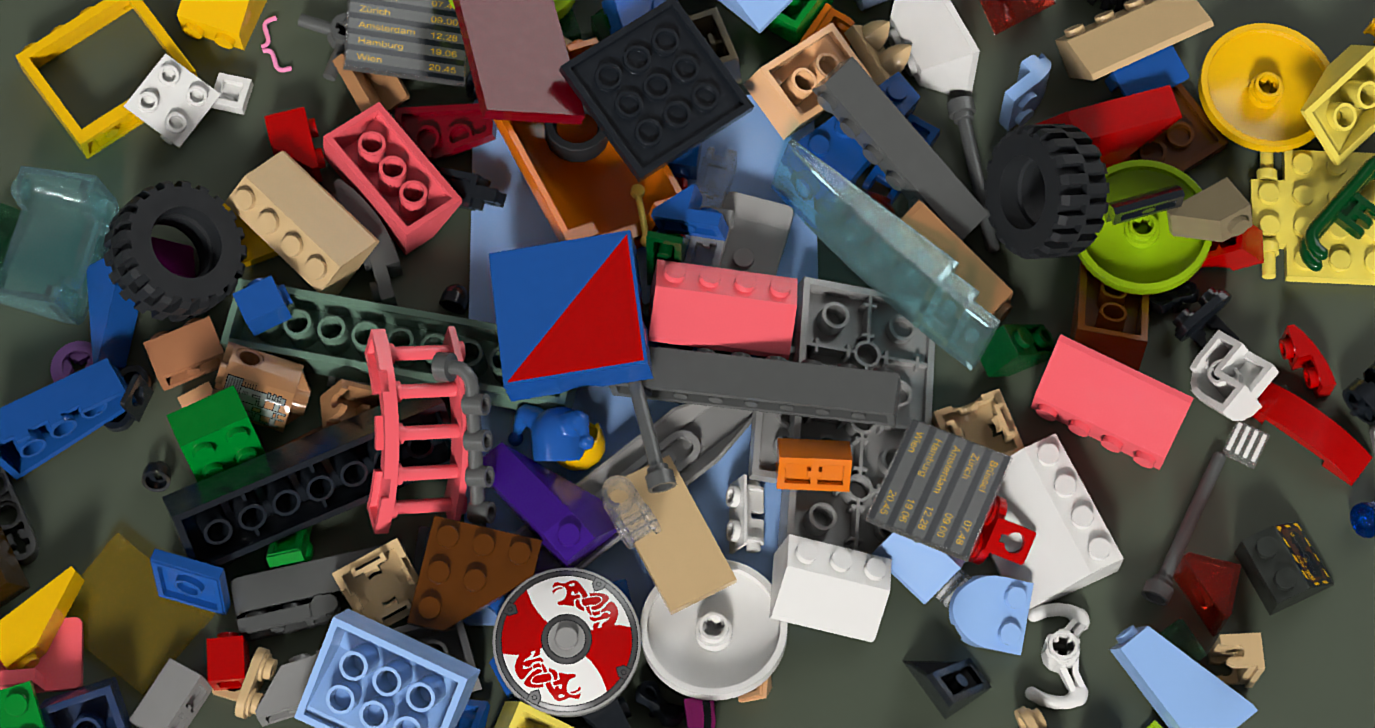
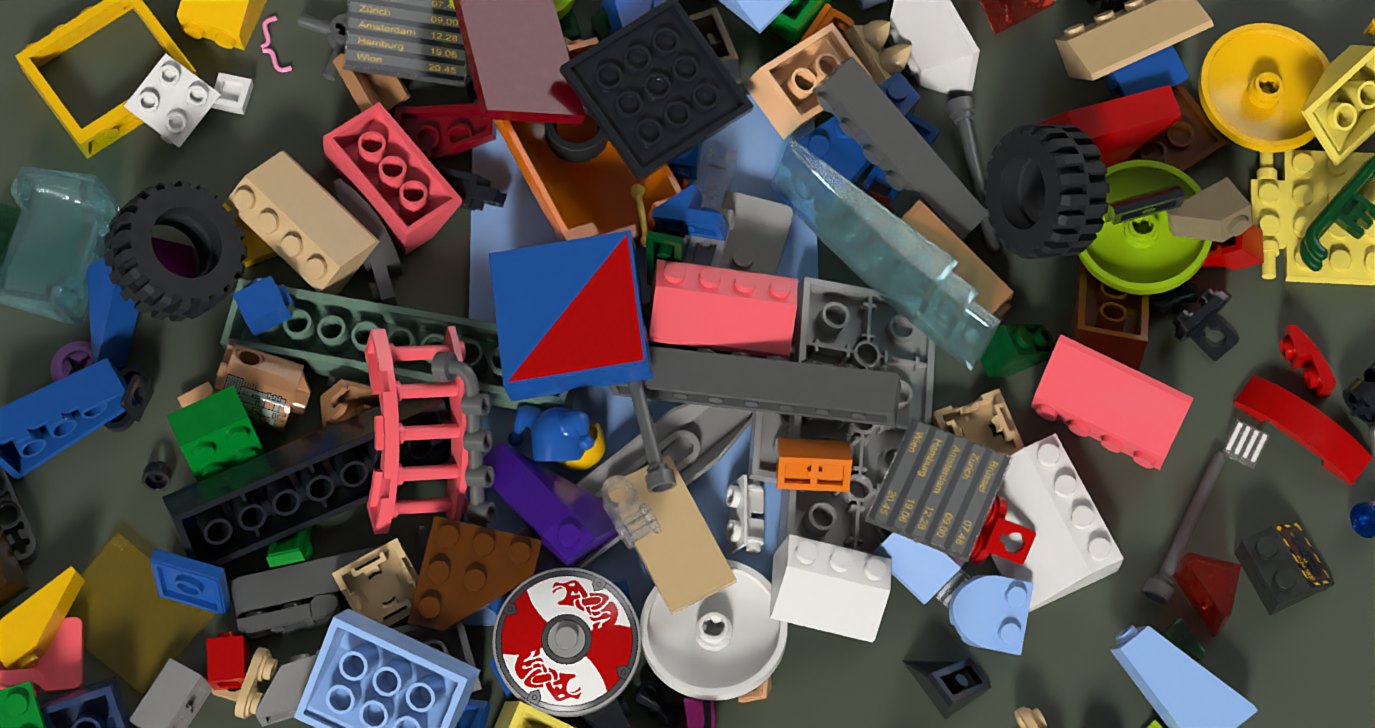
(185, 352): nougat brick -> none
(294, 134): red slope -> none
(455, 298): black hinge -> none
(1027, 93): light blue slope -> none
(1070, 645): white piece -> none
(1230, 377): white brick -> none
(1243, 654): tan hinge -> none

